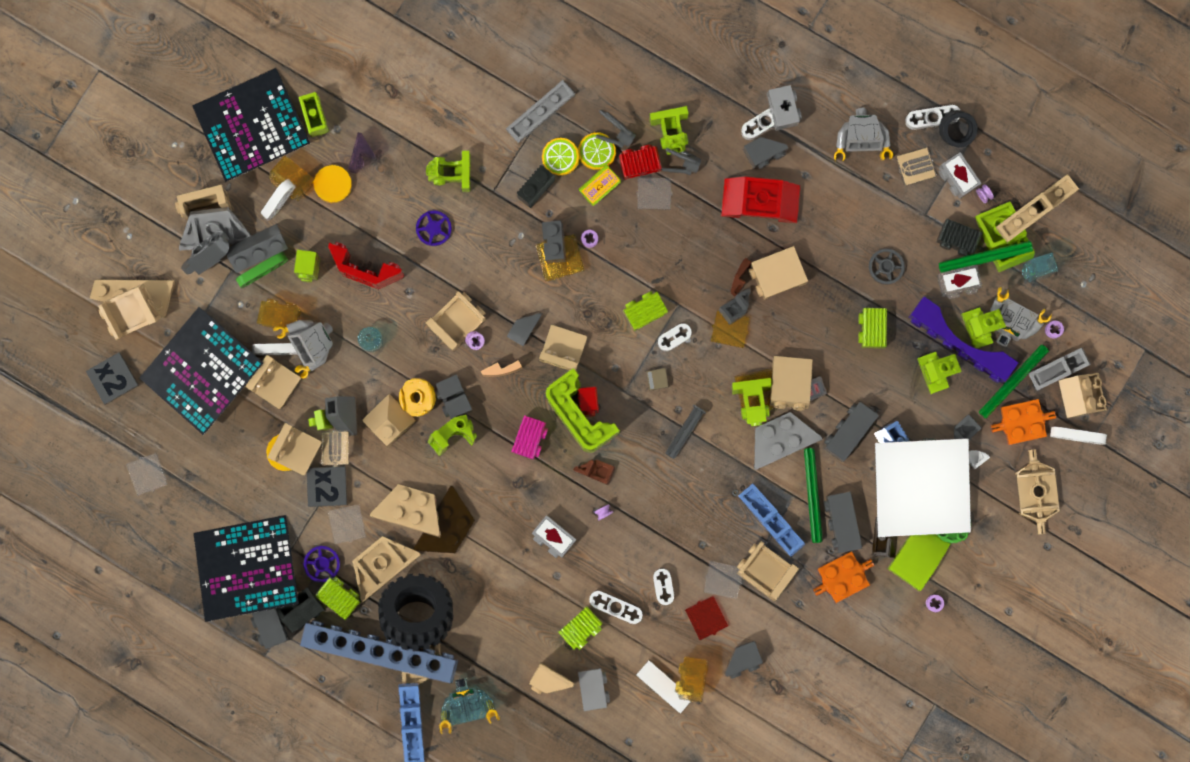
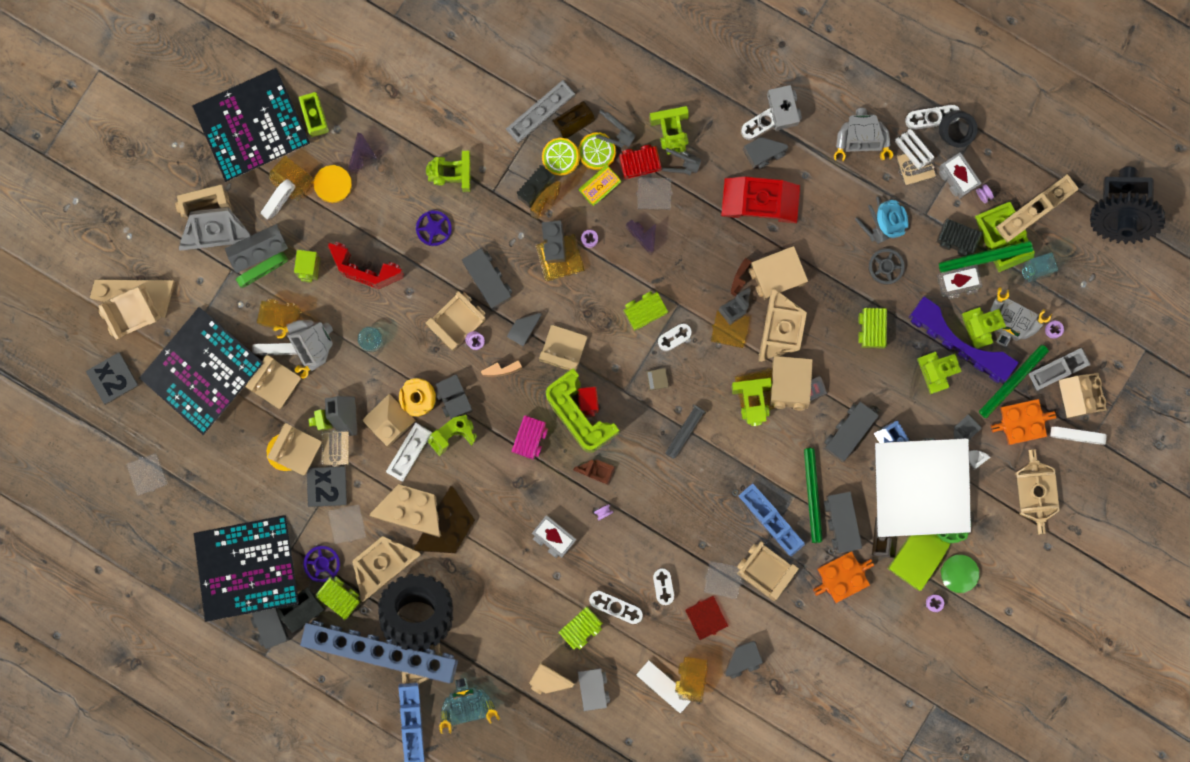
(207, 253): dark grey piece -> none
(409, 452): none -> white tile
(487, 278): none -> dark grey brick
(548, 196): none -> clear yellow slope
(574, 120): none -> dark brown slope
(646, 239): none -> clear purple slope
(781, 438): light grey wing -> none
(782, 327): none -> tan wing
(878, 234): none -> dark grey plant
(892, 218): none -> medium azure tile
(922, 147): none -> white tile
(960, 573): none -> bright green dish
(1128, 216): none -> black piece

